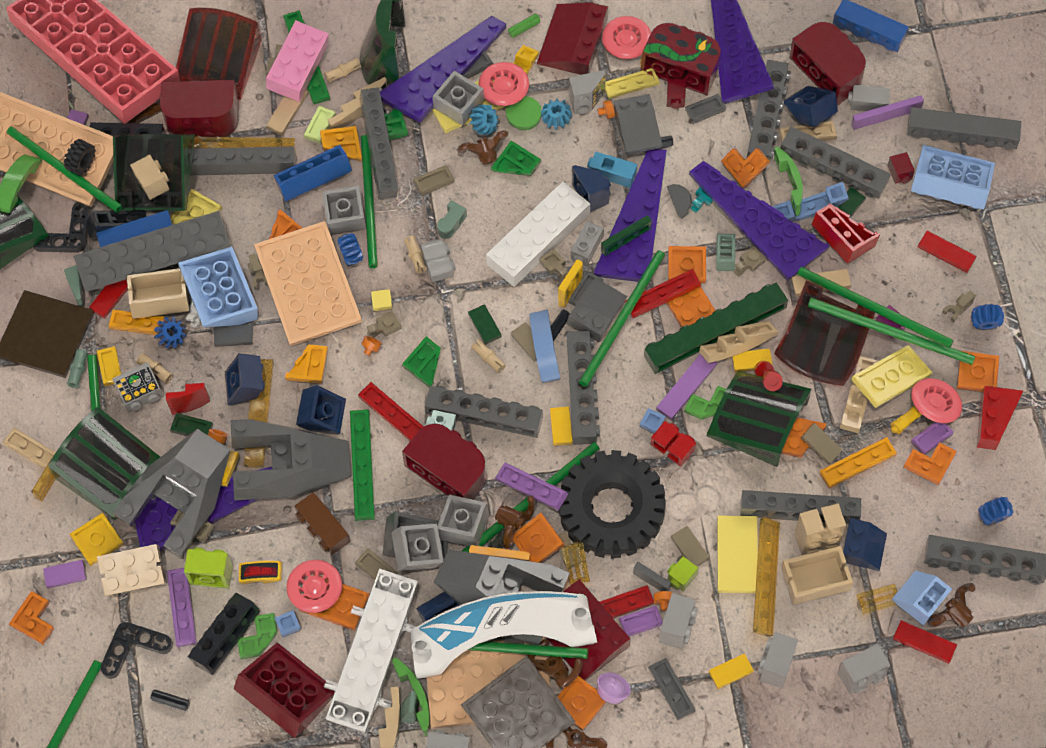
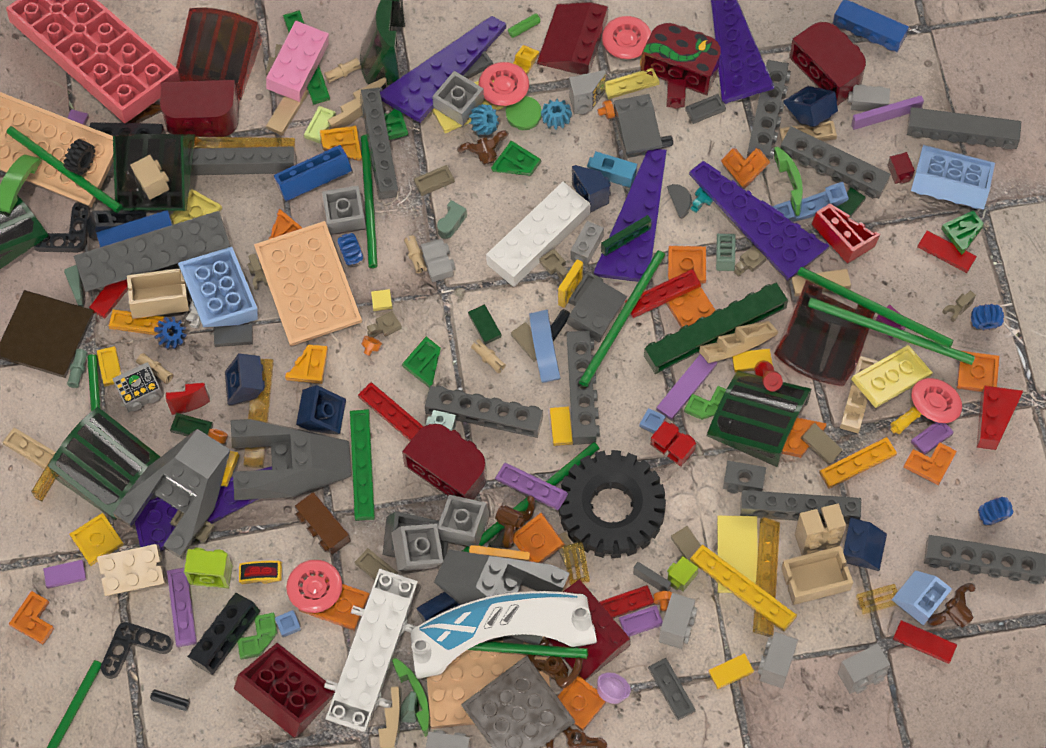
(737, 470): none -> dark grey brick
(743, 588): none -> yellow tile
(963, 230): none -> green wing

